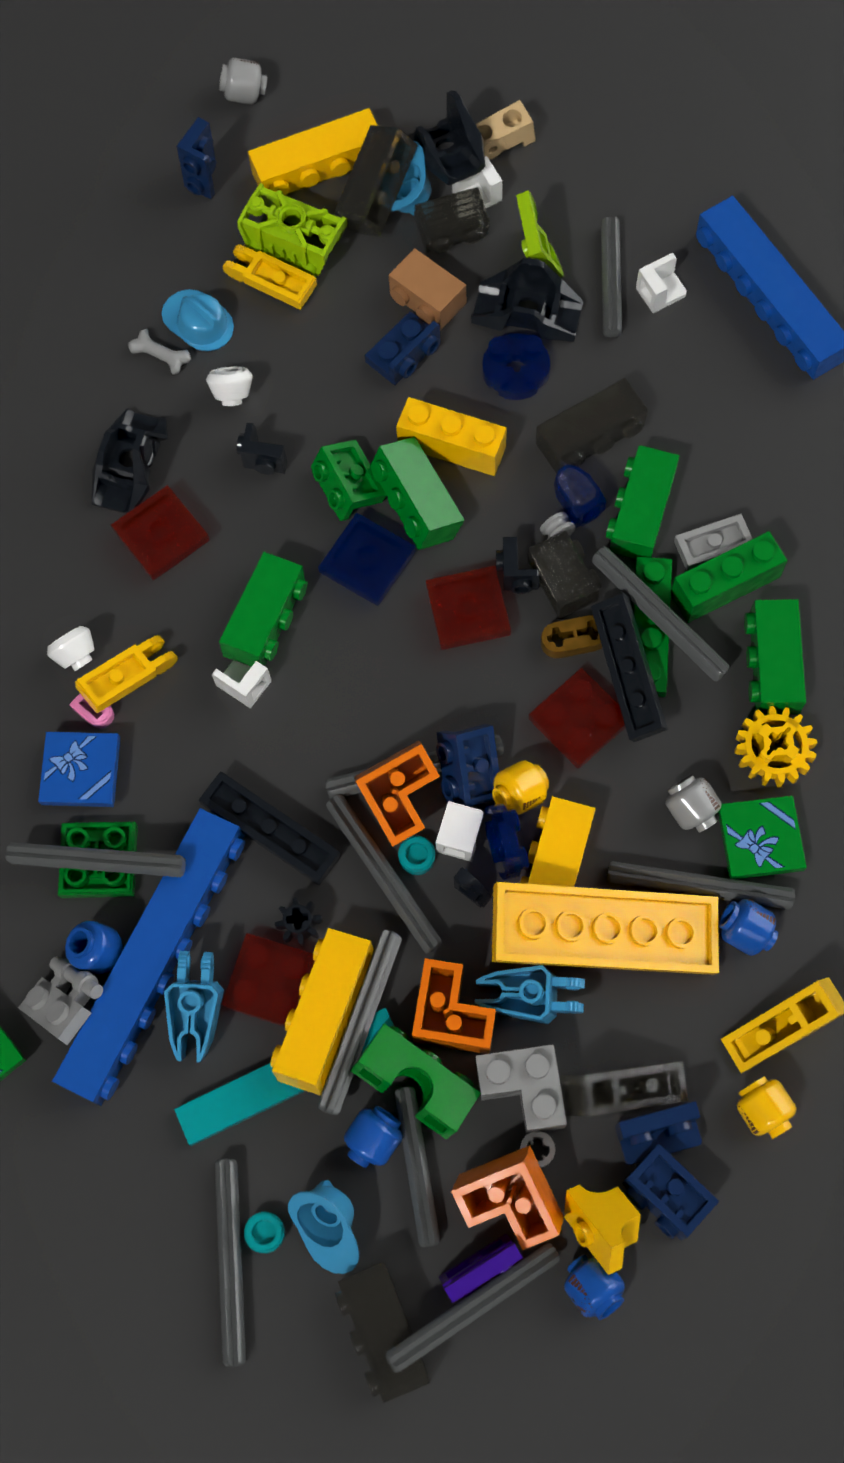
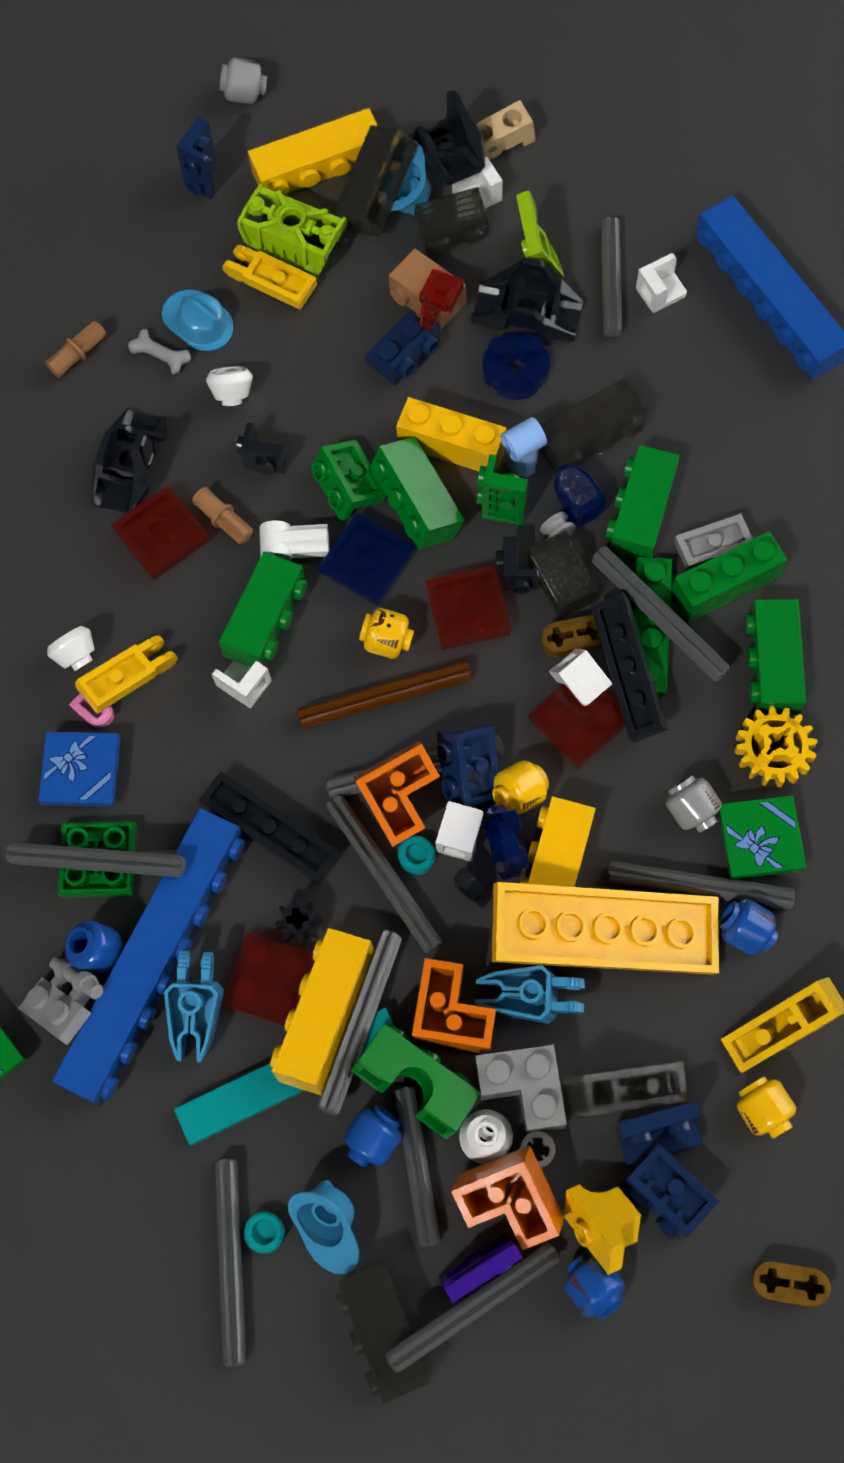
(75, 349): none -> medium nougat axle
(222, 515): none -> medium nougat axle
(294, 541): none -> white piece
(384, 694): none -> reddish brown axle
(386, 633): none -> yellow head
(438, 295): none -> clear red plate
(497, 1143): none -> white cone
(501, 495): none -> green bracket
(522, 446): none -> light blue piece
(581, 676): none -> white panel
(788, 1293): none -> pearl gold beam

